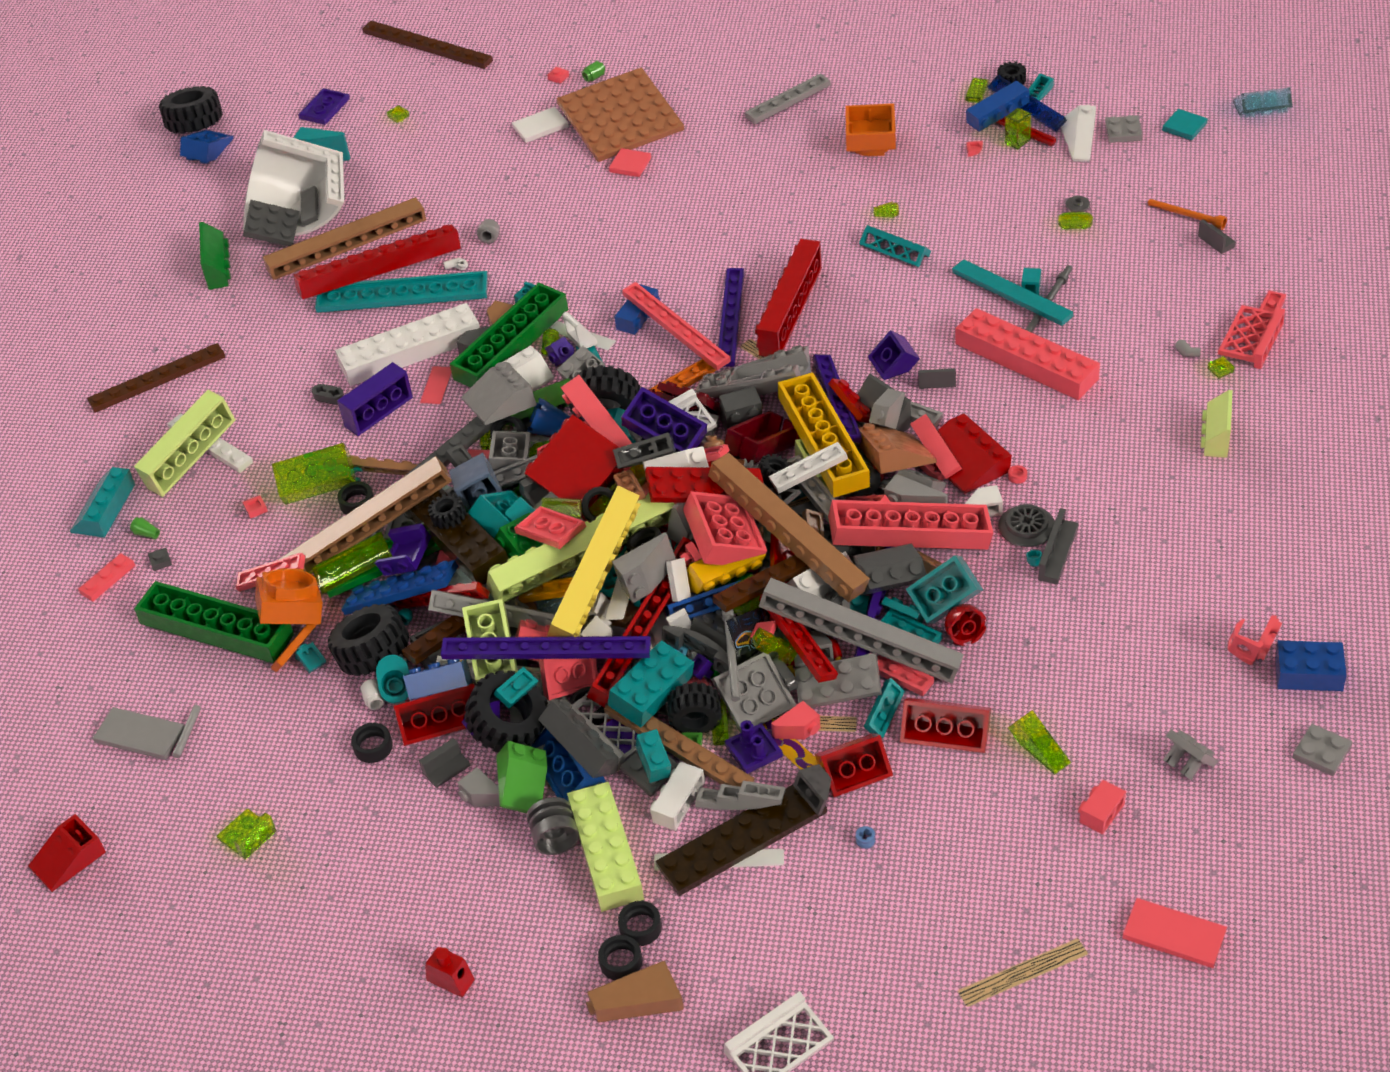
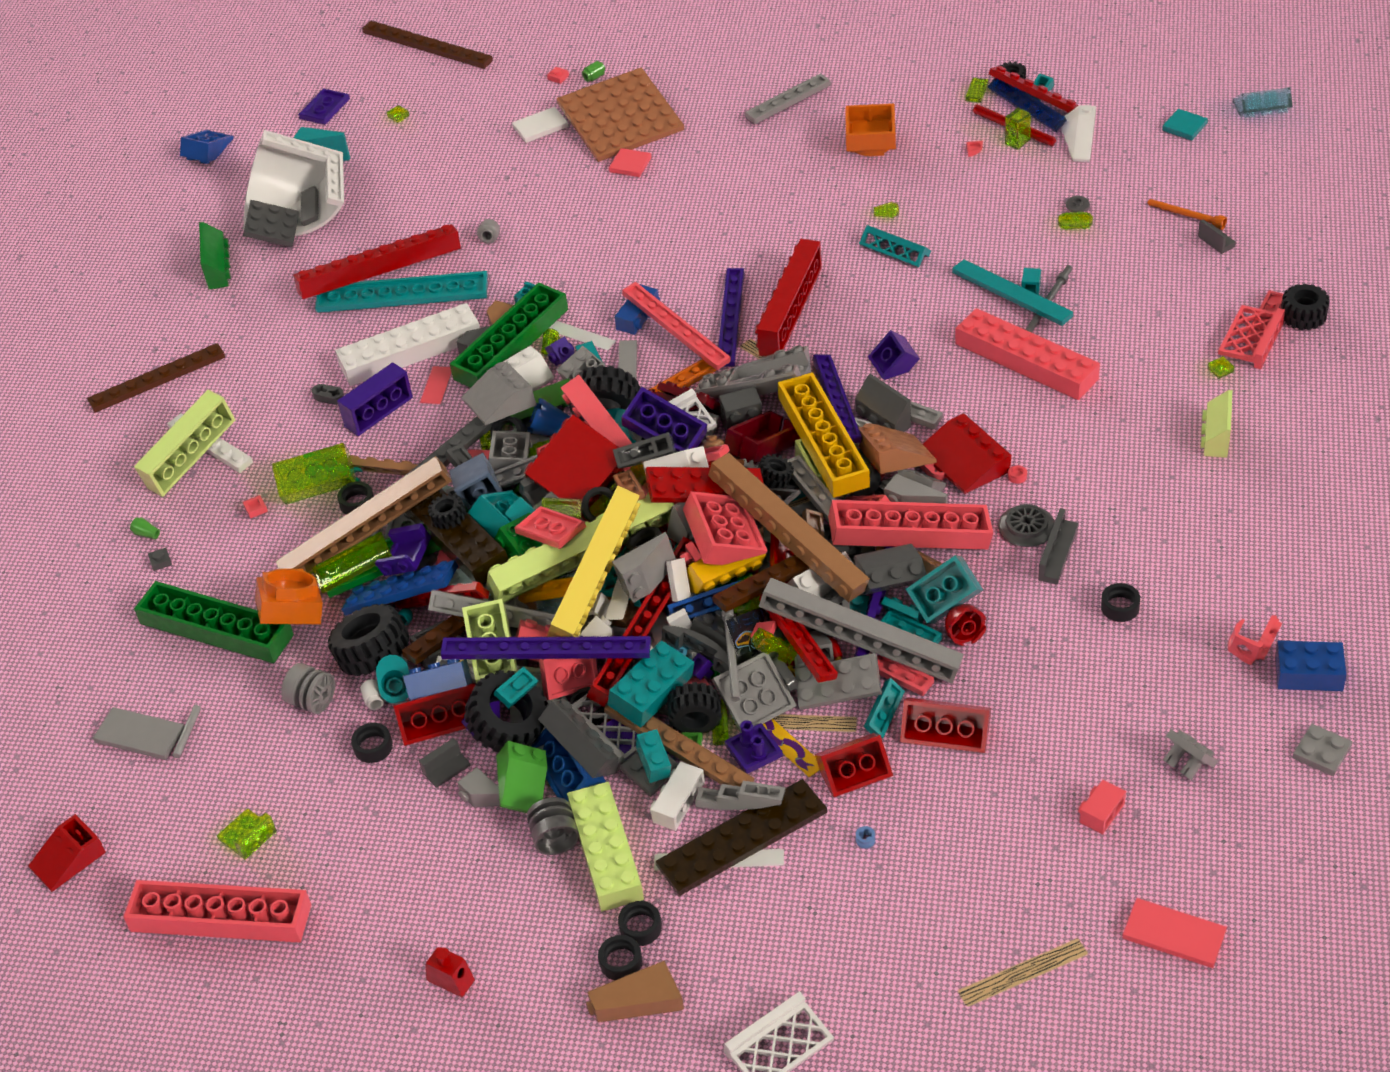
(104, 503): teal slope -> none
(106, 577): coral plate -> none
(190, 109): black tyre -> none
(218, 911): none -> coral brick
(247, 578): coral tile -> none
(291, 648): orange tile -> none
(308, 688): none -> light grey wheel
(310, 657): teal bracket -> none
(344, 238): medium nougat brick -> none
(457, 263): white arm -> none
(577, 332): white tile -> none
(628, 356): none -> light grey tile
(796, 723): coral slope -> none
(808, 467): white plate -> none
(814, 786): flat silver slope -> none
(850, 399): red plate -> none
(887, 408): light grey slope -> none
(936, 446): coral tile -> none
(937, 378): dark grey panel -> none
(988, 496): white slope -> none
(997, 106): blue brick -> none
(1029, 87): none -> red plate
(1034, 557): teal hinge -> none
(1038, 742): clear neon green slope -> none
(1120, 614): none -> black tyre
(1123, 129): light grey plate -> none
(1185, 349): light grey arm -> none
(1305, 306): none -> black tyre

